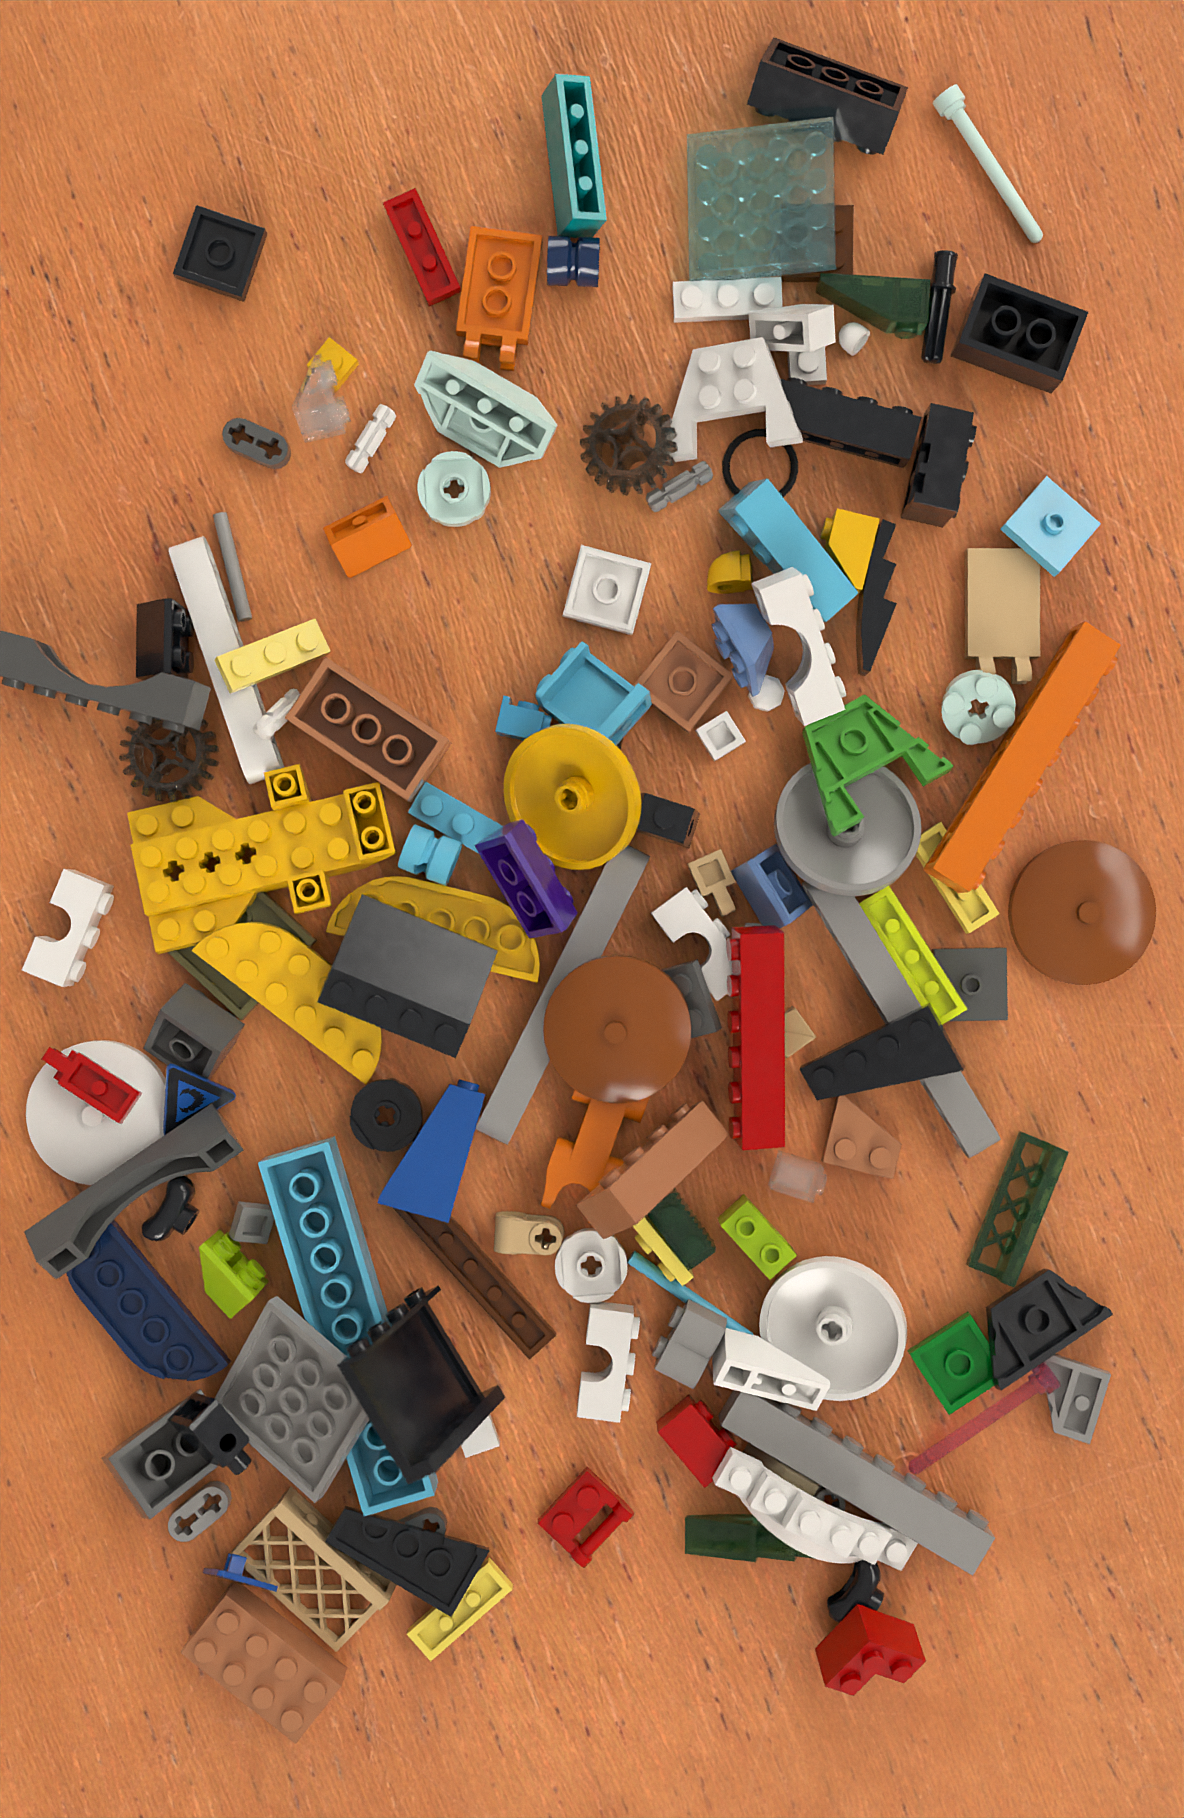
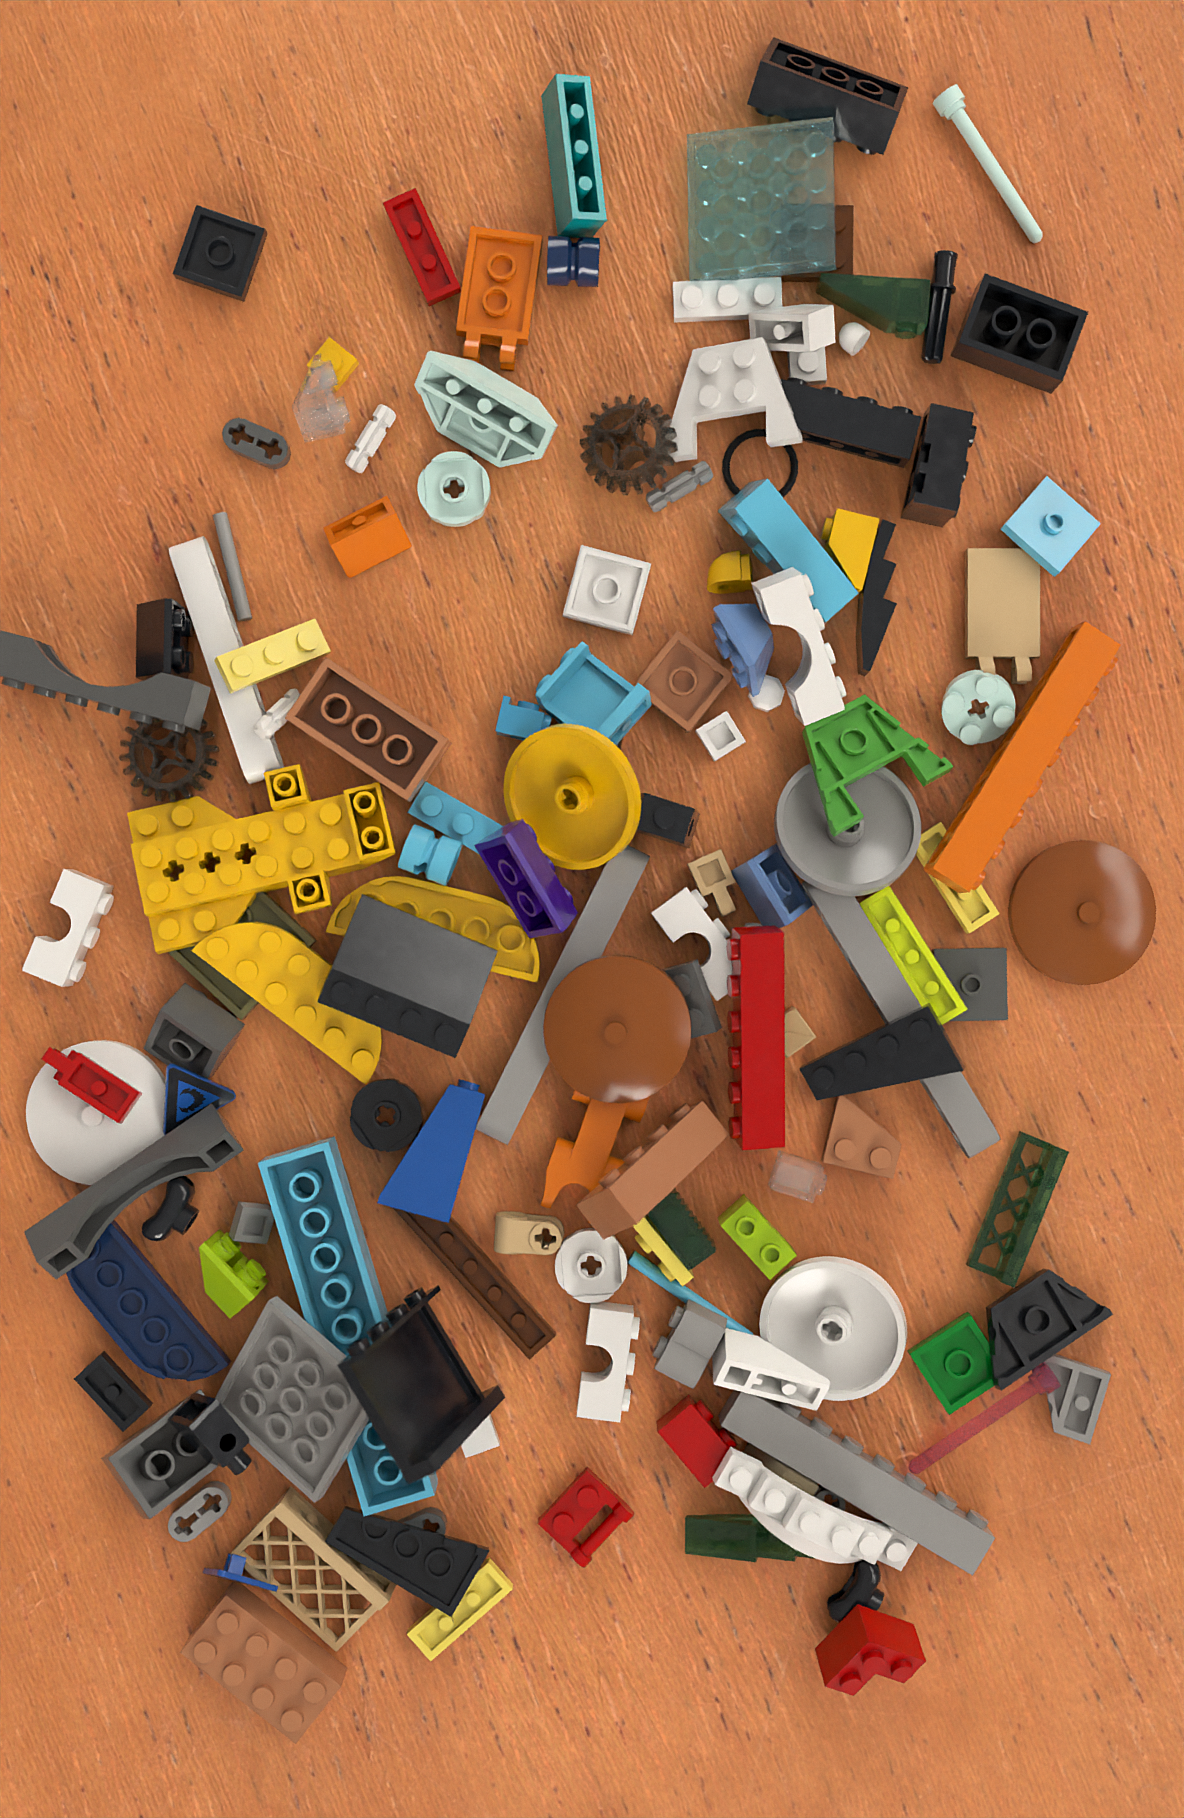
(113, 1391): none -> black plate

